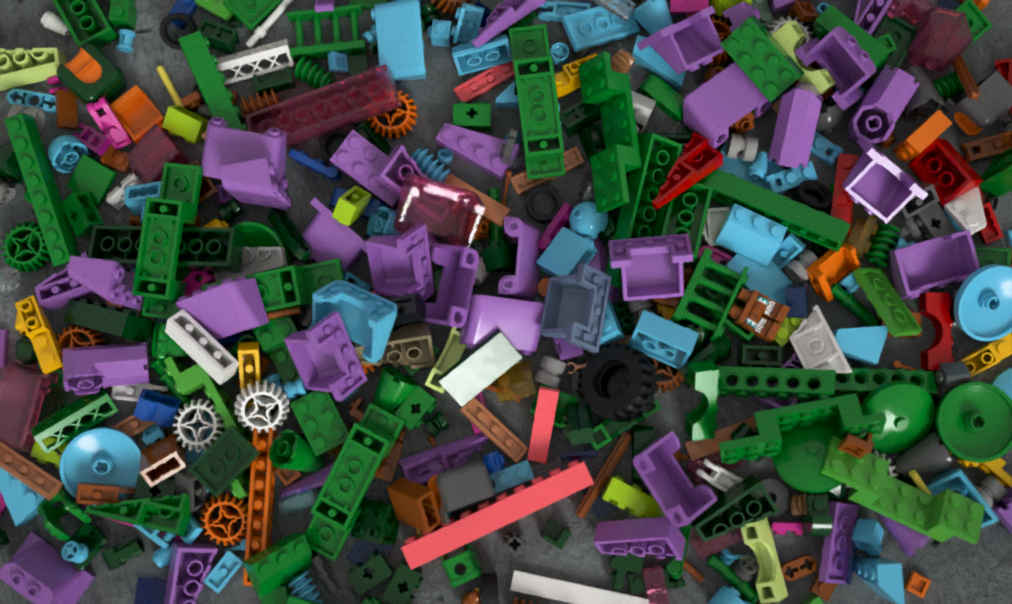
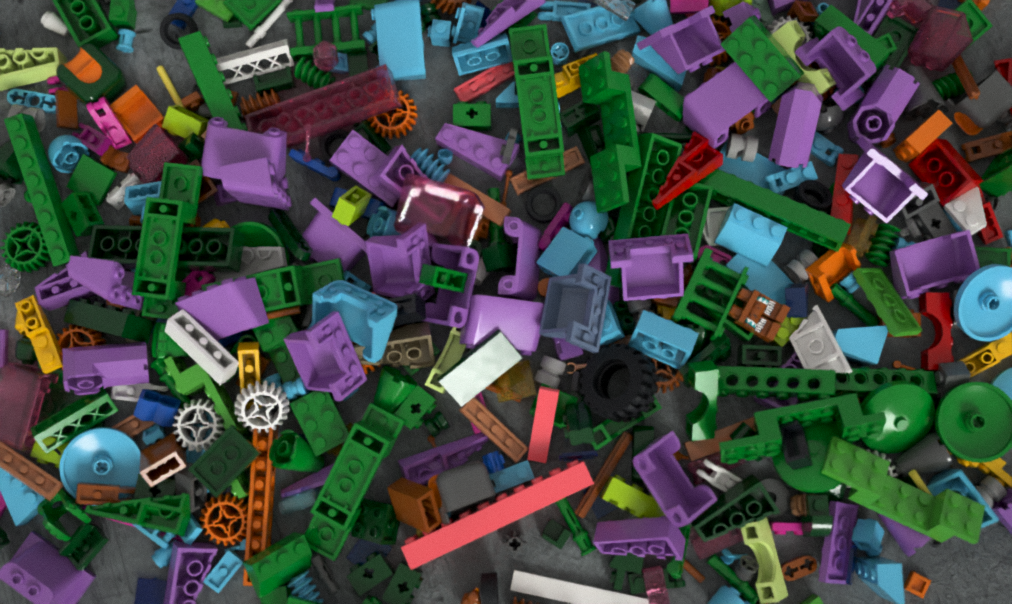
(75, 552): medium azure wheel -> none
(120, 554): dark green piece -> none
(192, 147): none -> dark green panel
(219, 35): dark green hinge -> none
(230, 210): dark green wheel -> none
(288, 476): dark orange plate -> none
(307, 157): none -> clear pink hinge
(325, 56): none -> clear pink head
(354, 407): dark orange bracket -> none
(389, 464): dark orange hinge -> none
(443, 278): none -> green brick
(469, 559): green piece -> none
(579, 535): none -> green pin
(758, 168): medium azure cone -> none
(787, 251): medium azure slope -> none
(795, 445): none -> black panel
(822, 589): dark orange plate -> none
(855, 446): dark orange bracket -> none

